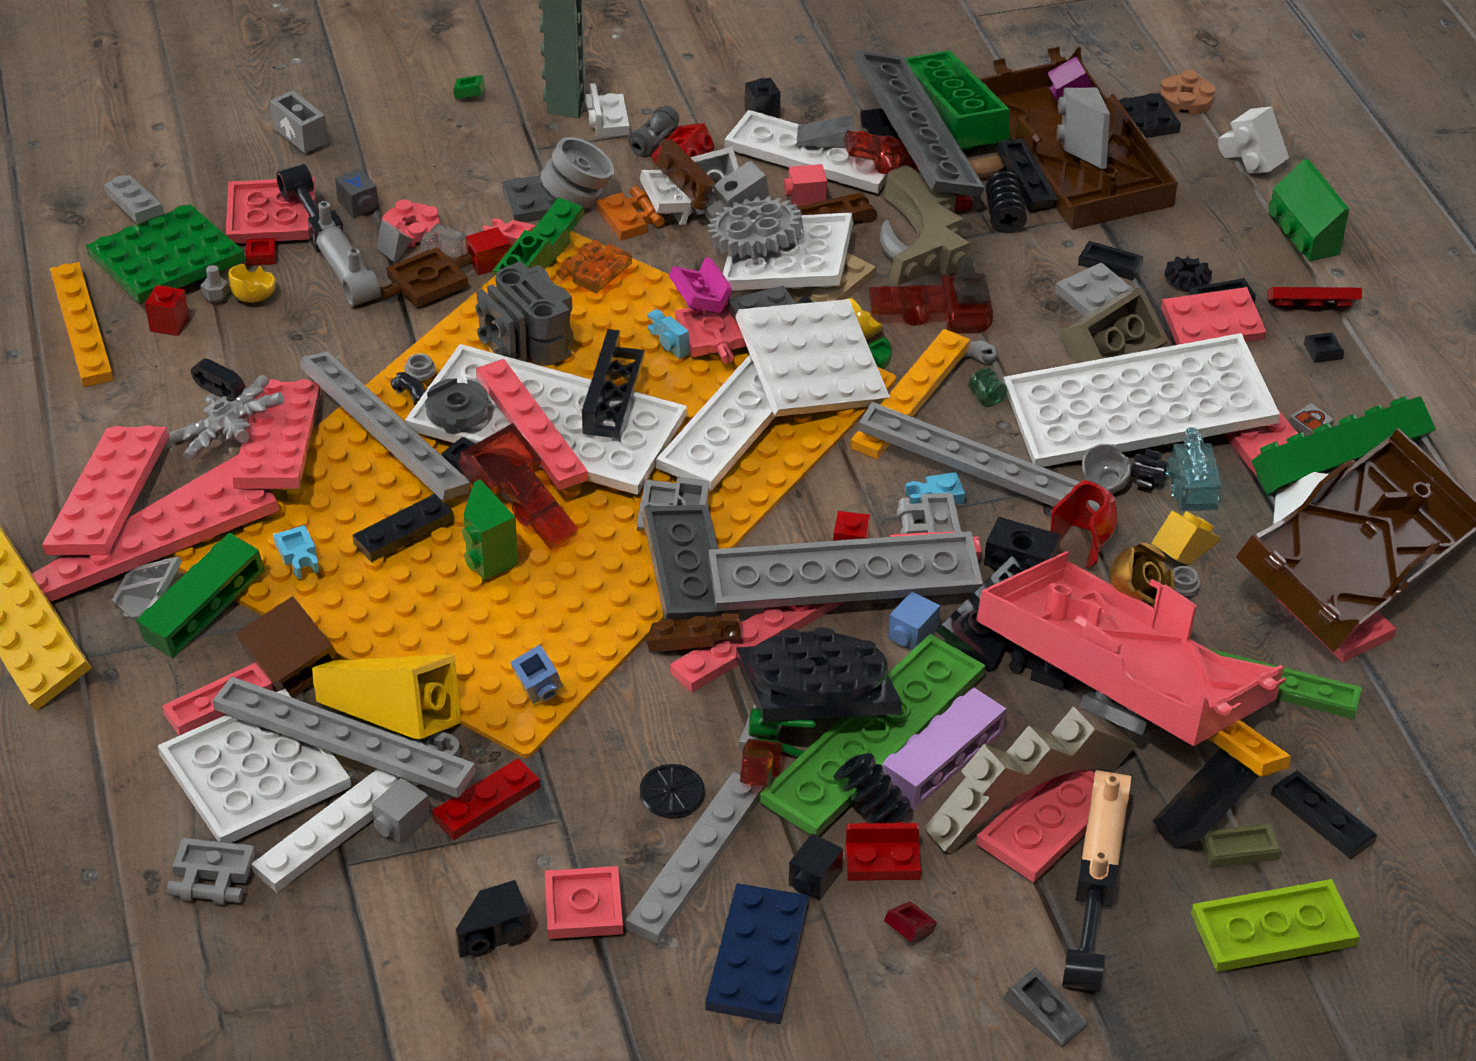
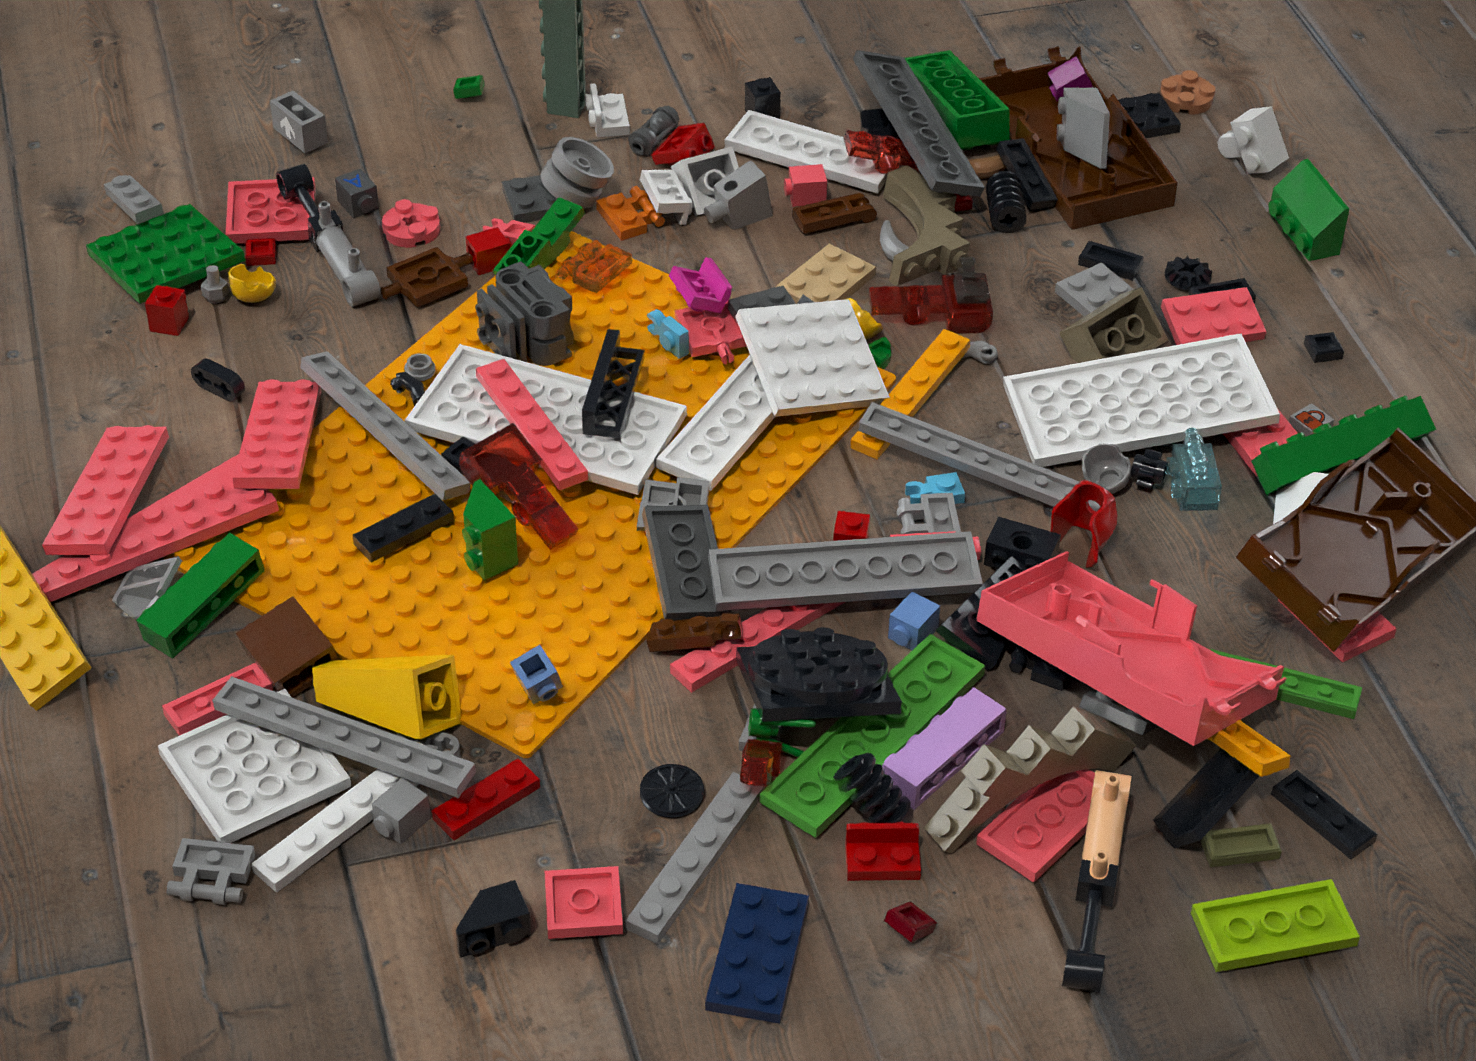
(81, 324): light orange plate -> none
(226, 418): light grey piece -> none
(297, 548): medium azure plate -> none
(392, 241): light grey slope -> none
(446, 239): clear bracket -> none
(454, 418): dark grey plate -> none
(685, 174): reddish brown plate -> none
(755, 227): light grey gear -> none
(809, 262): white plate -> none
(815, 867): black brick -> none
(825, 132): flat silver slope -> none
(987, 387): clear green wheel -> none
(1045, 1007): flat silver slope -> none
(1134, 570): pearl gold cylinder -> none
(1185, 537): yellow slope -> none
(1186, 580): light grey plate -> none
(1314, 295): red plate -> none

